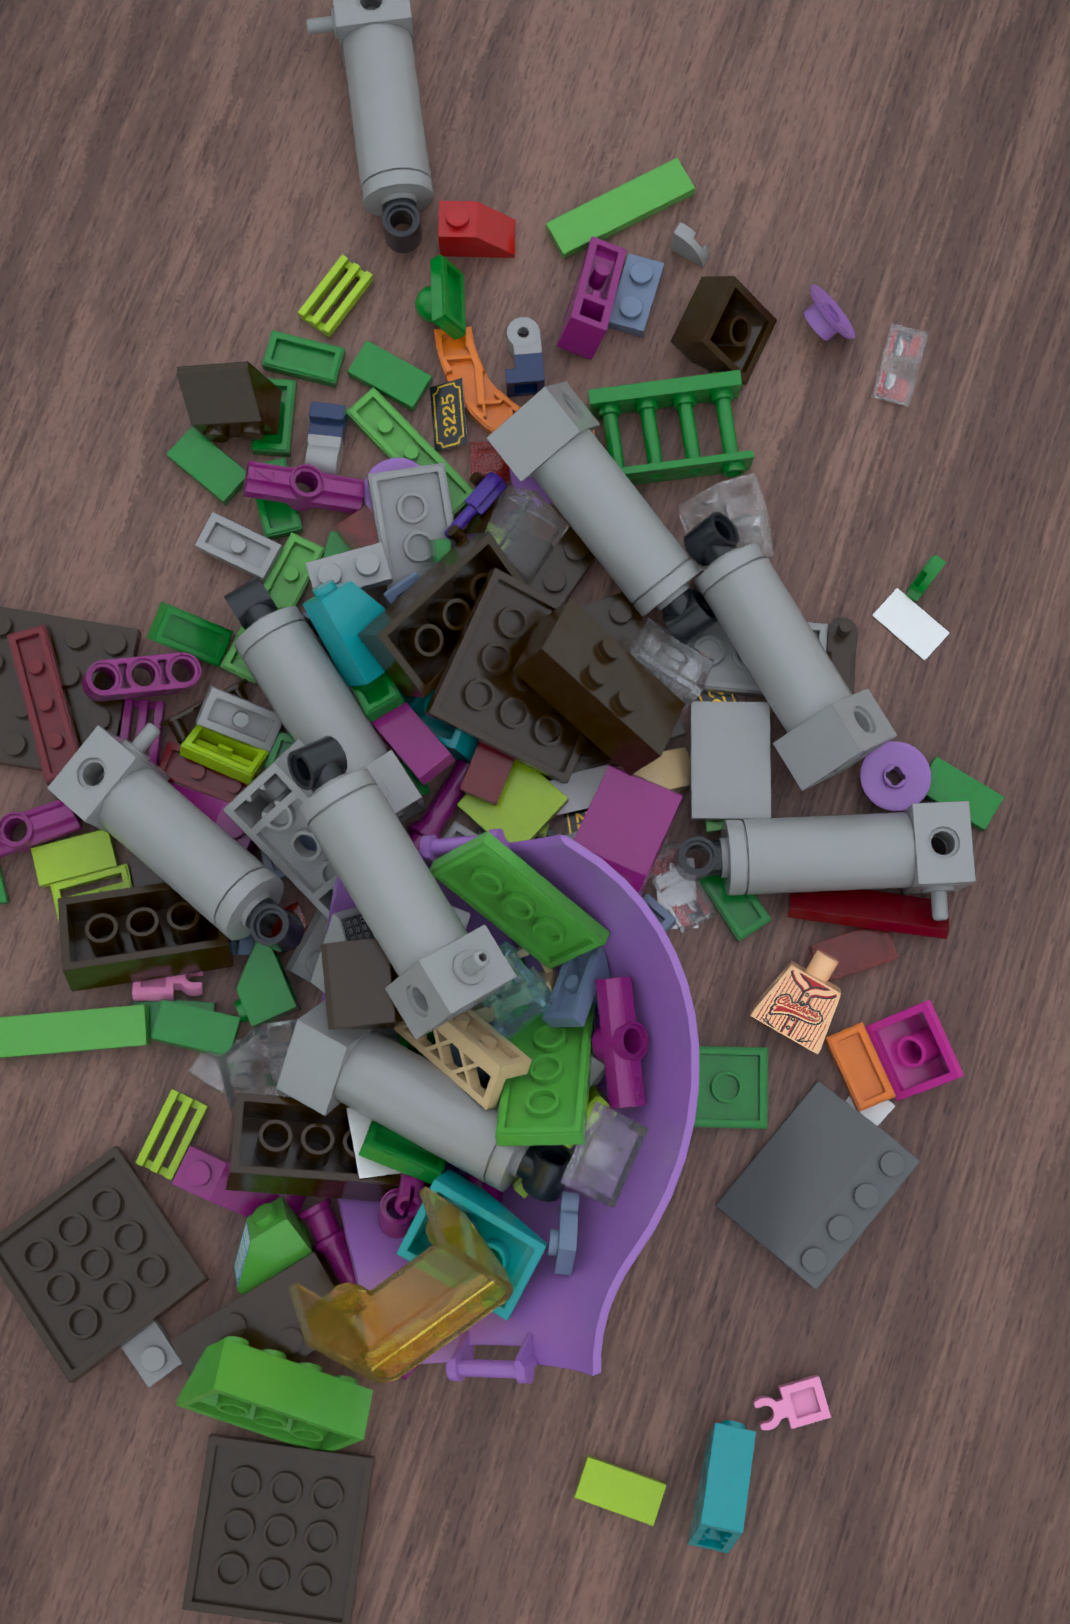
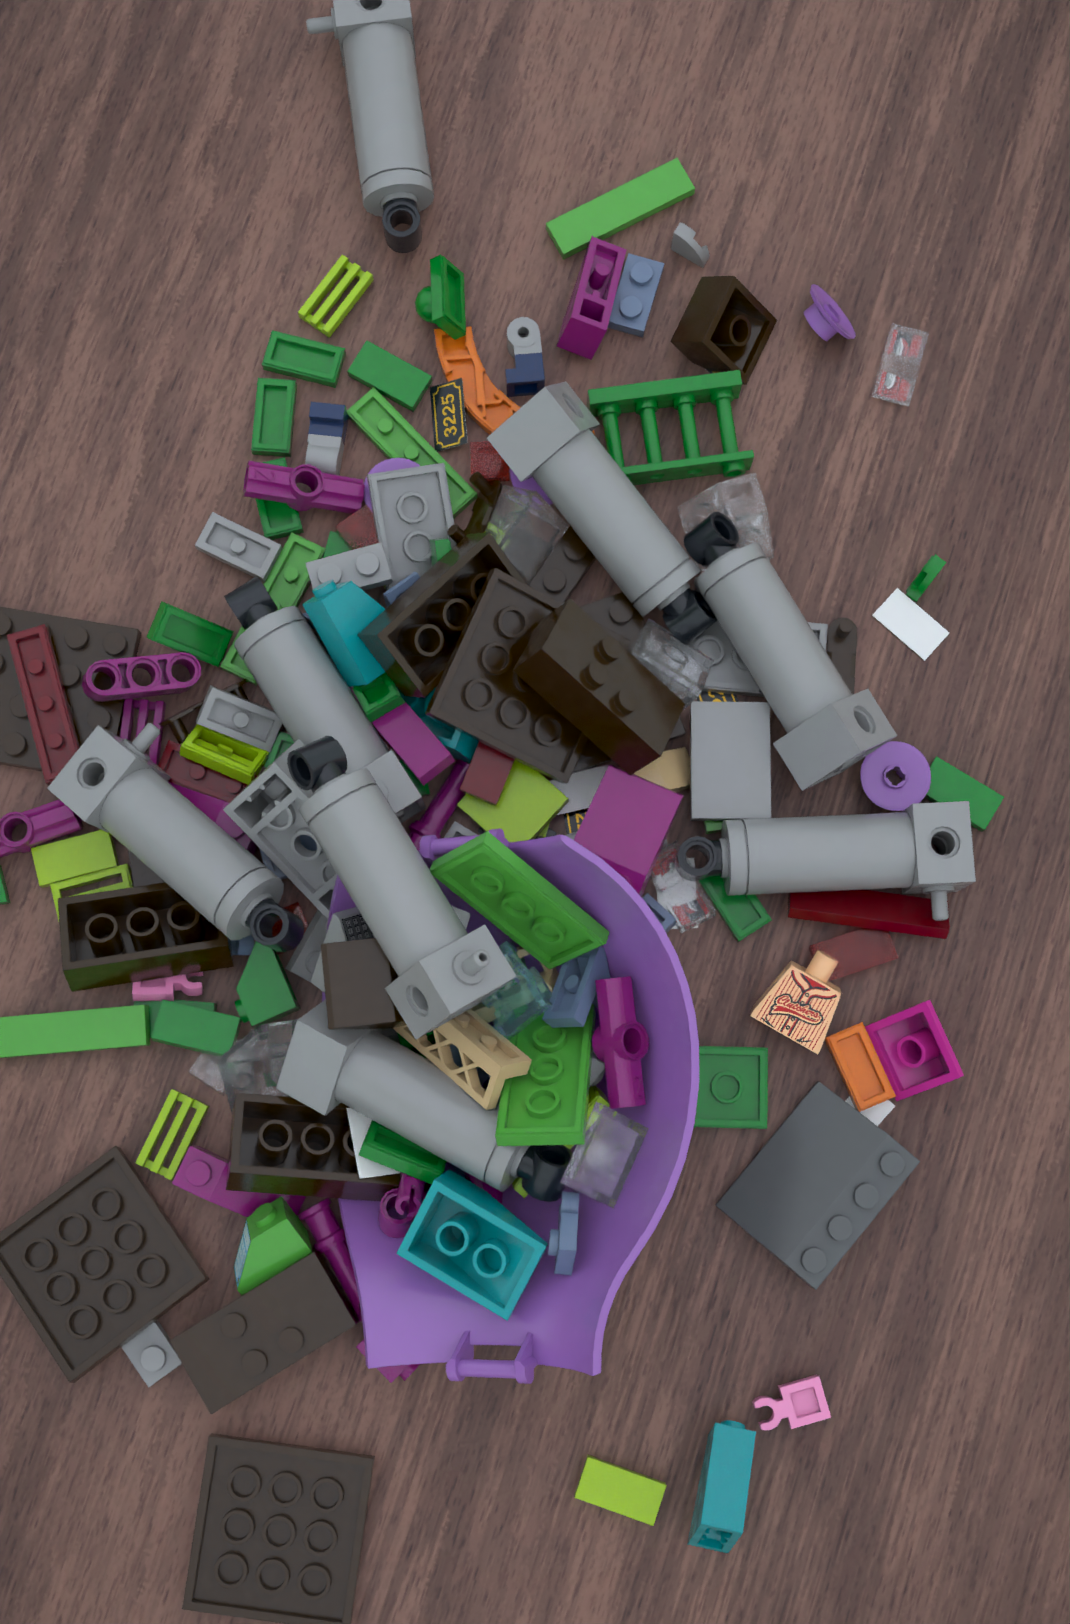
(207, 465): green tile -> none
(230, 400): dark brown slope -> none
(277, 1396): bright green slope -> none
(413, 1310): clear yellow windscreen -> none
(474, 231): red slope -> none
(480, 499): dark purple axle -> none

